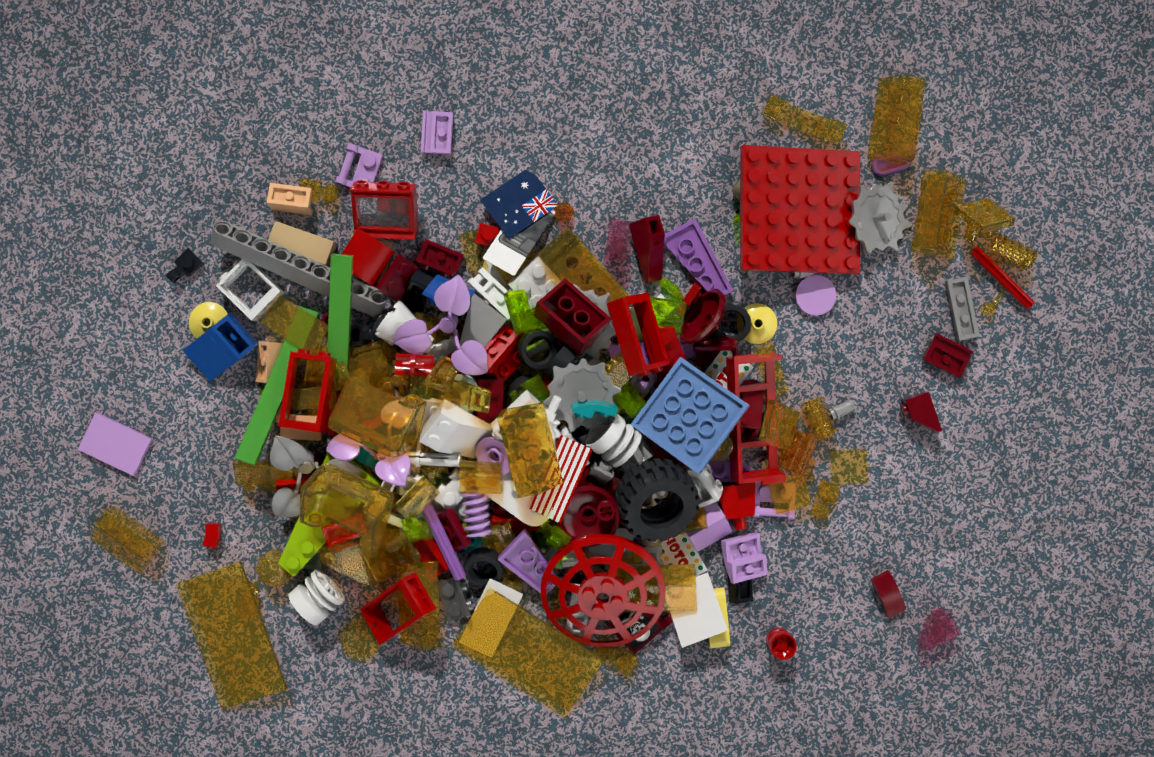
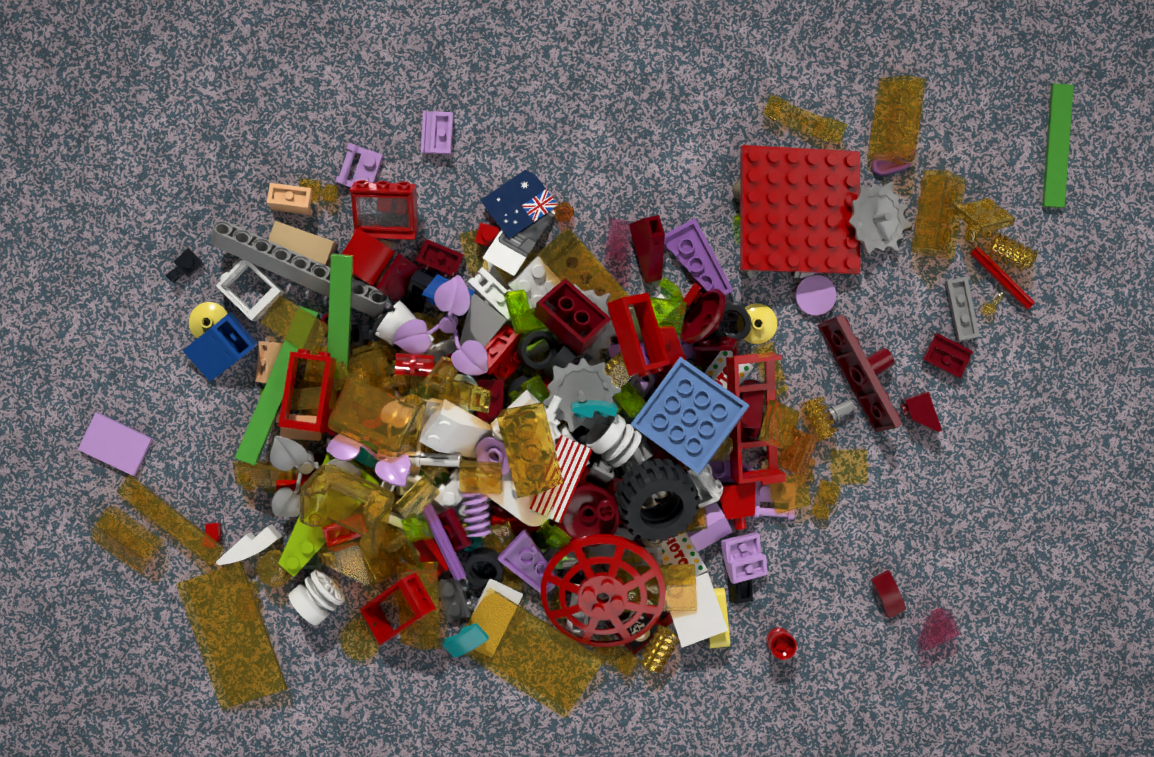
(171, 520): none -> clear yellow tile
(250, 545): none -> white slope
(467, 640): none -> teal slope
(659, 650): none -> clear yellow piece
(862, 372): none -> dark red plate
(1057, 145): none -> bright green tile

